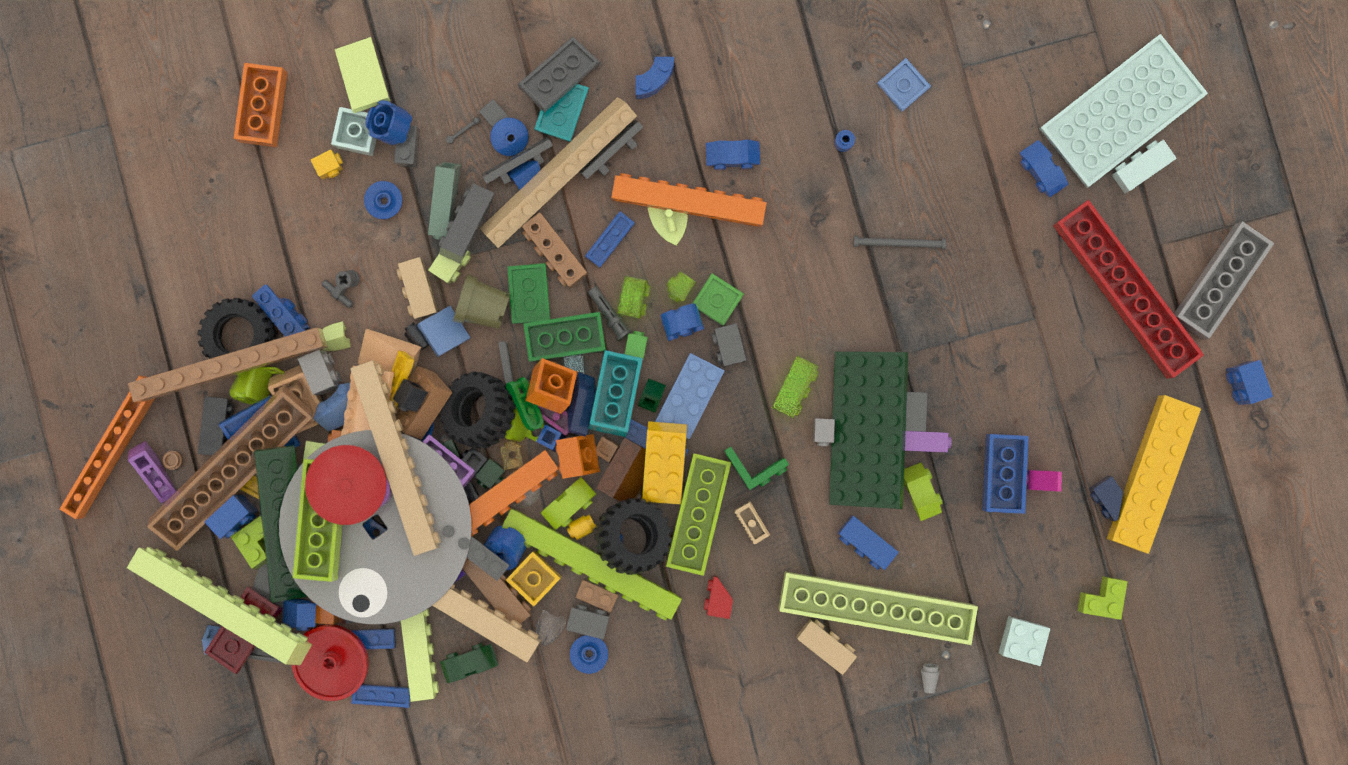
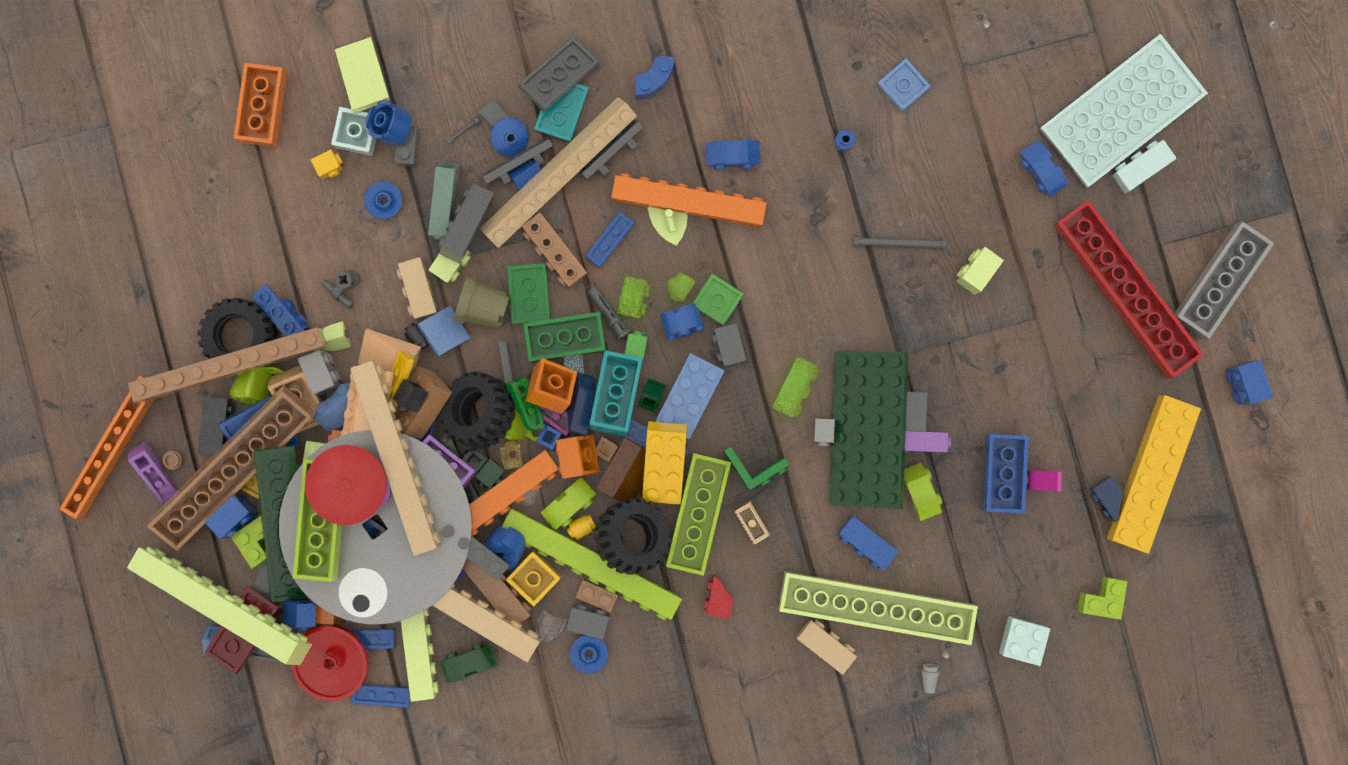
(979, 270): none -> yellowish green brick

